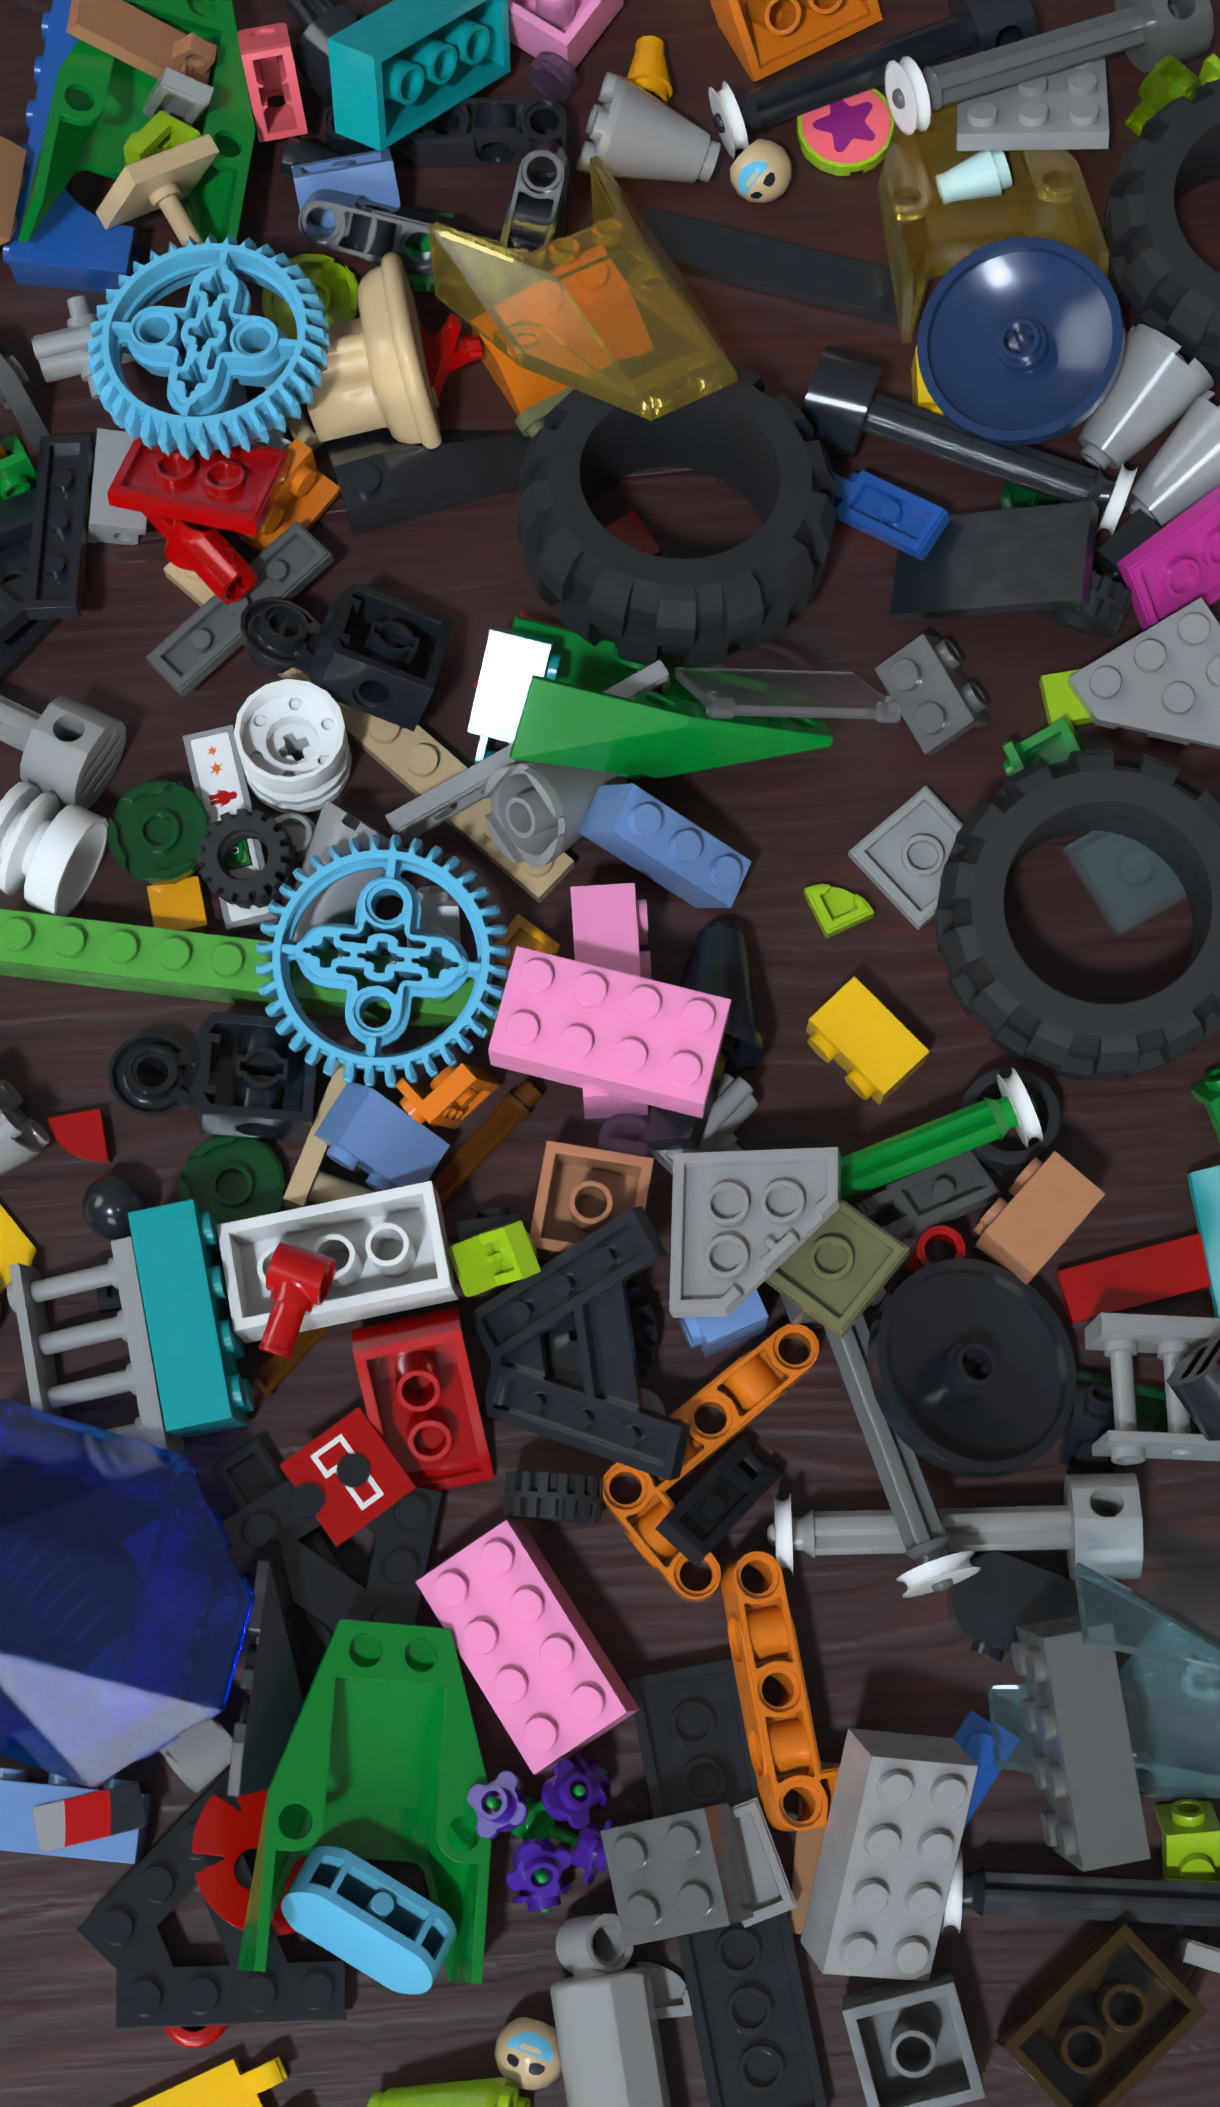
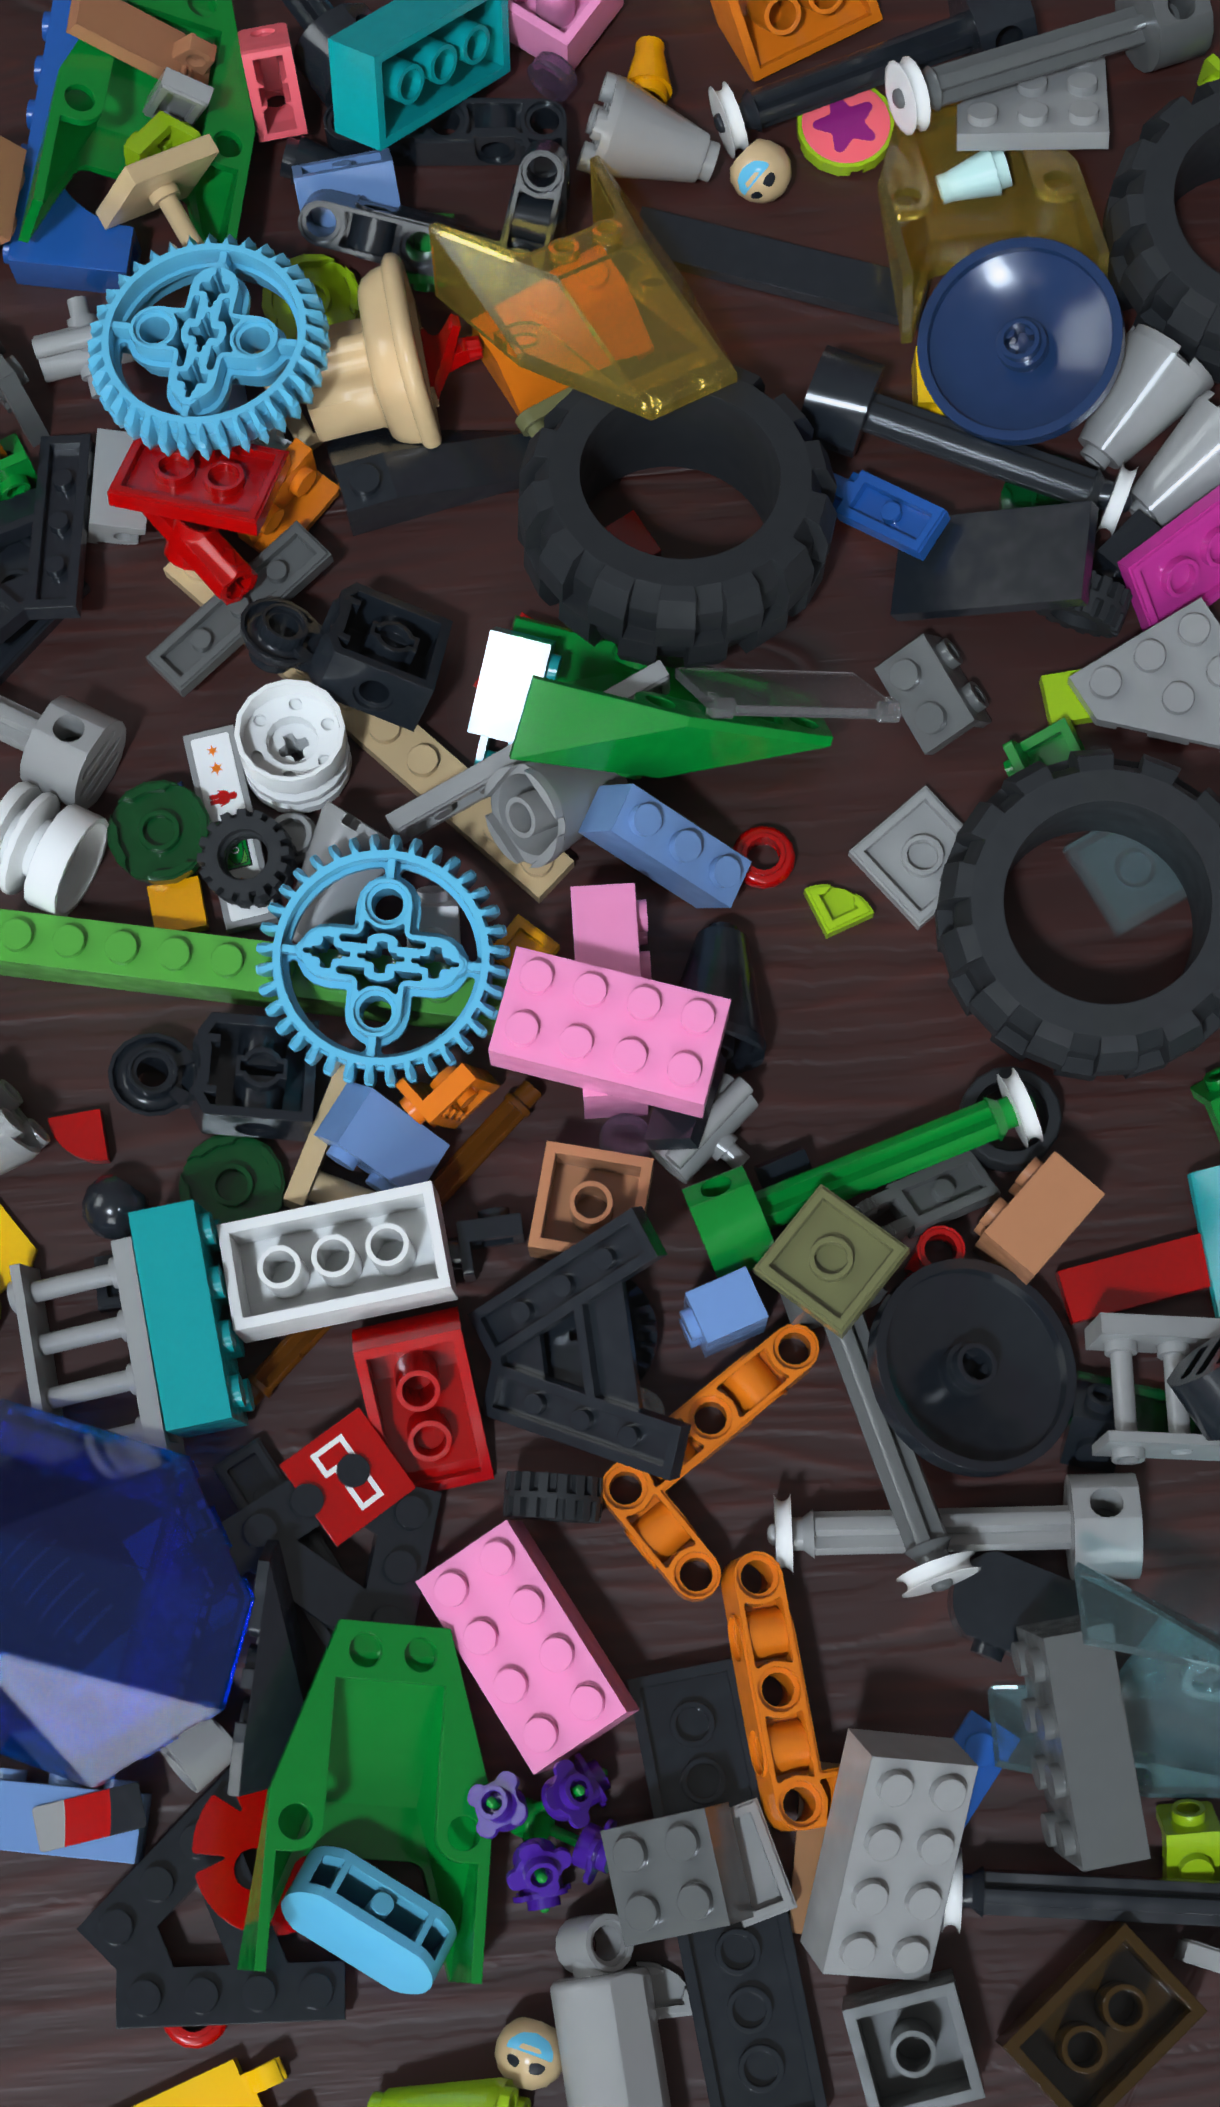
(297, 1283): red pin -> none
(494, 1258): lime bracket -> none
(718, 1501): black plate -> none
(742, 1220): light grey plate -> none
(780, 843): none -> red piece
(865, 1042): yellow brick -> none
(1163, 84): clear neon green leg -> none

